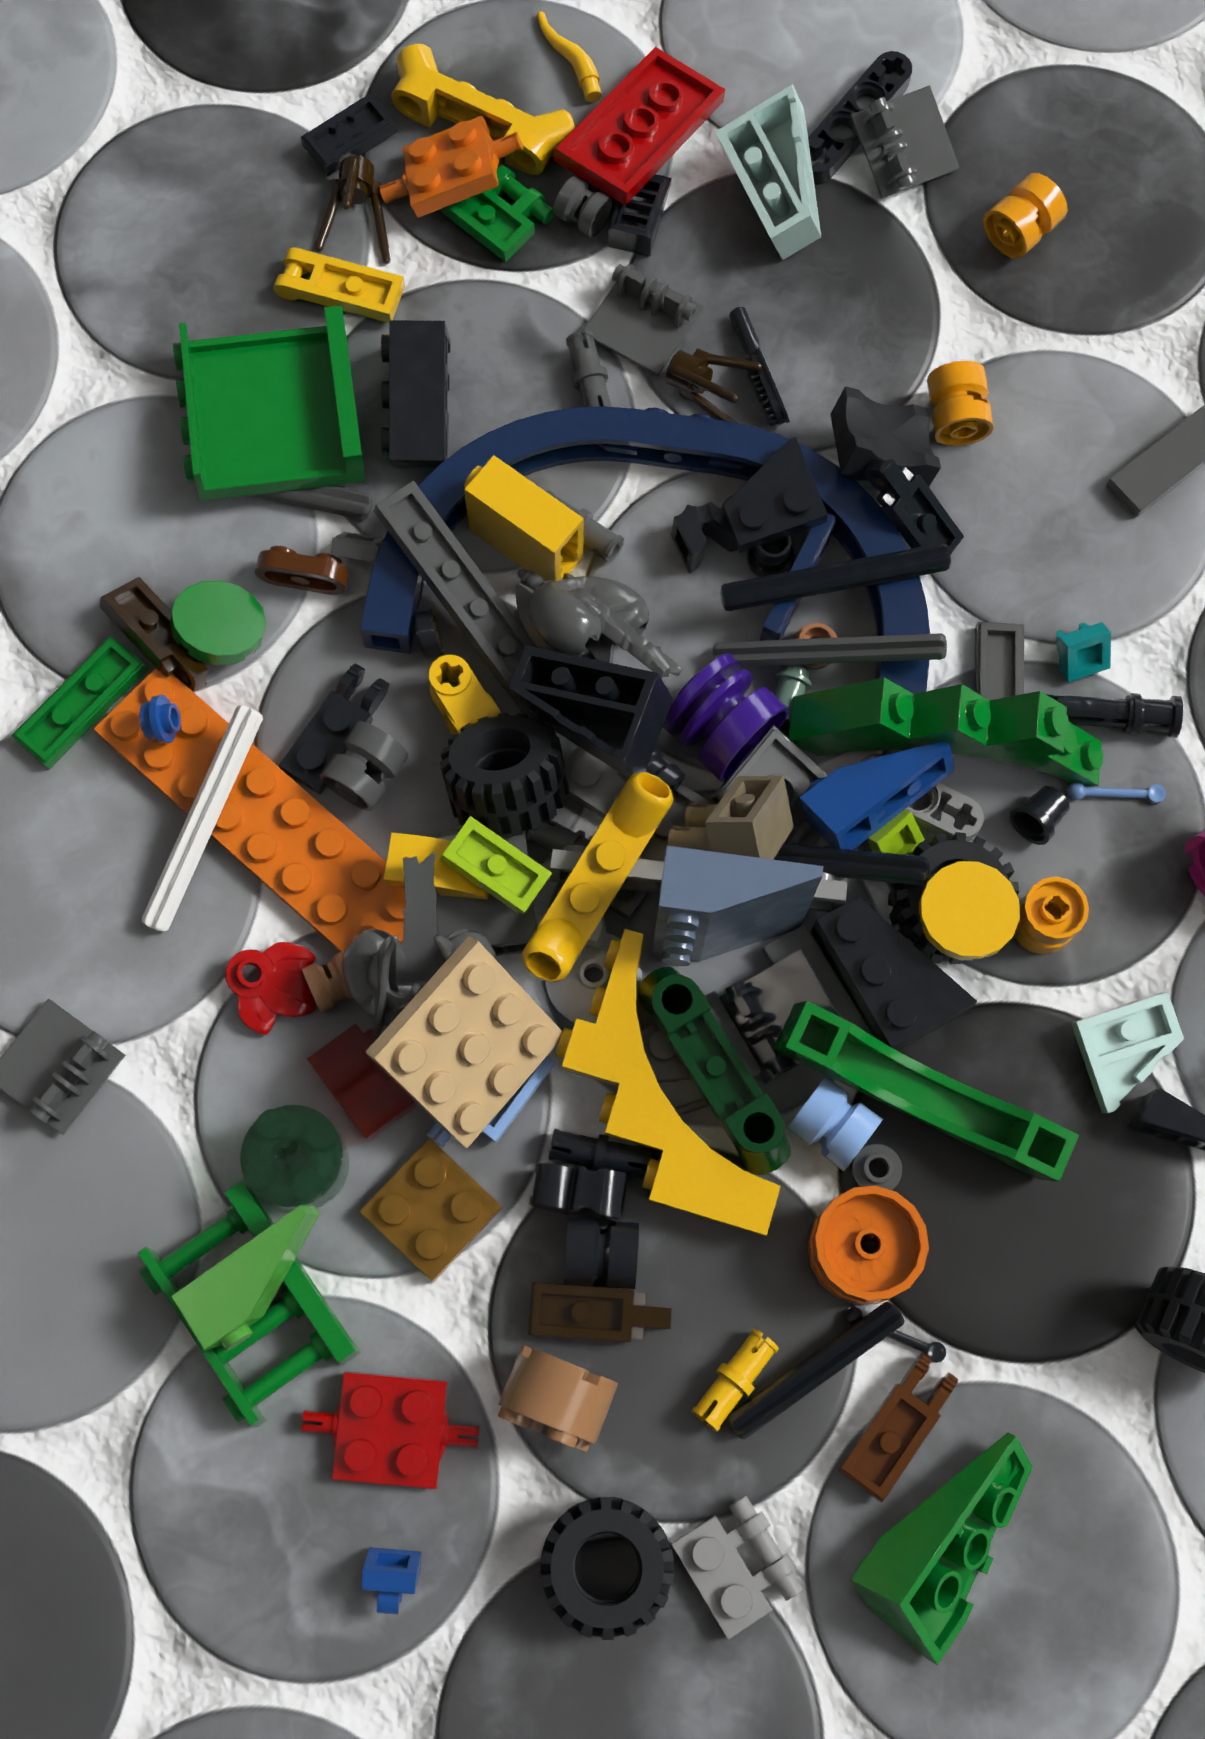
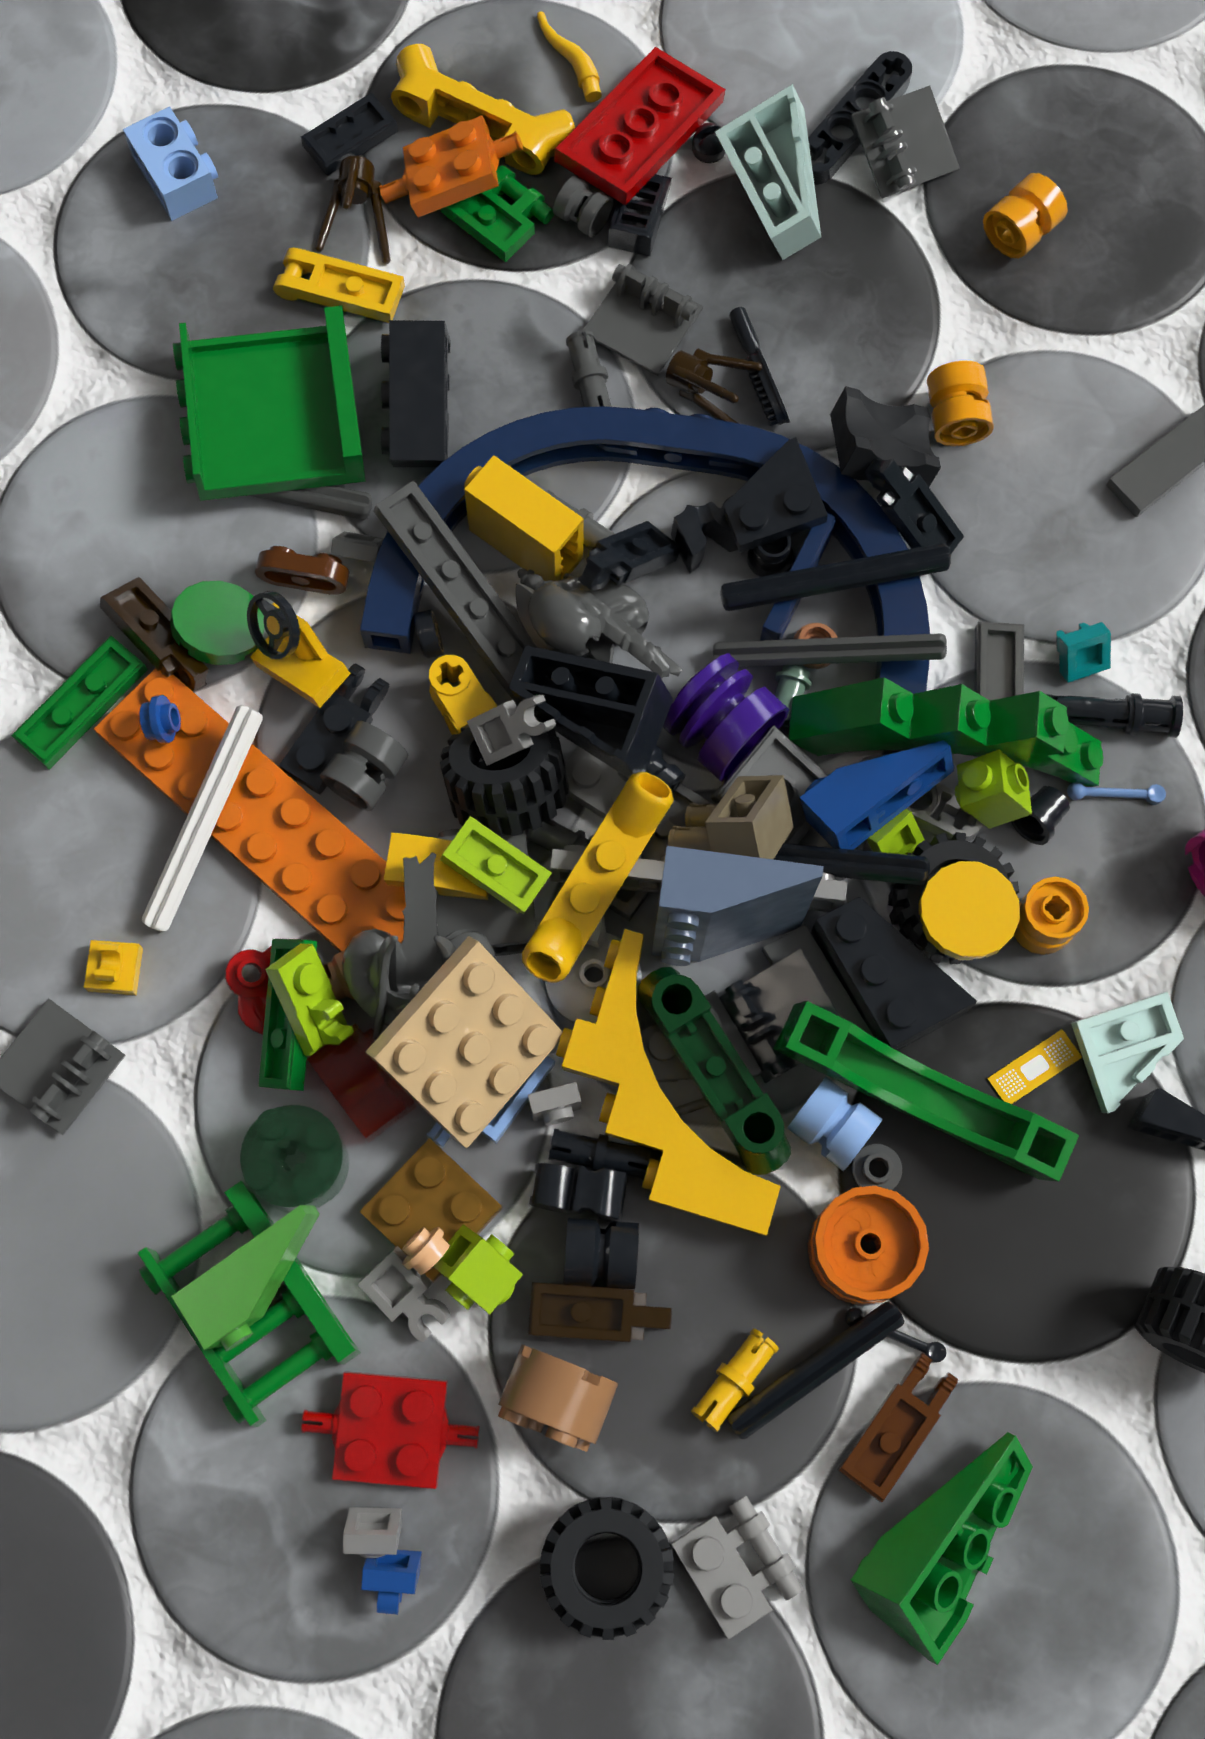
(113, 967): none -> yellow tile
(166, 156): none -> light blue brick
(281, 1055): none -> green tile
(293, 650): none -> yellow piece
(308, 999): none -> lime plate
(372, 1531): none -> light grey plate
(402, 1290): none -> light grey plate
(424, 1249): none -> light nougat plate
(478, 1270): none -> lime brick
(508, 728): none -> light grey plate
(555, 1104): none -> light grey plate
(628, 556): none -> black hinge
(710, 148): none -> black hinge
(993, 789): none -> lime brick
(1034, 1067): none -> yellow sticker

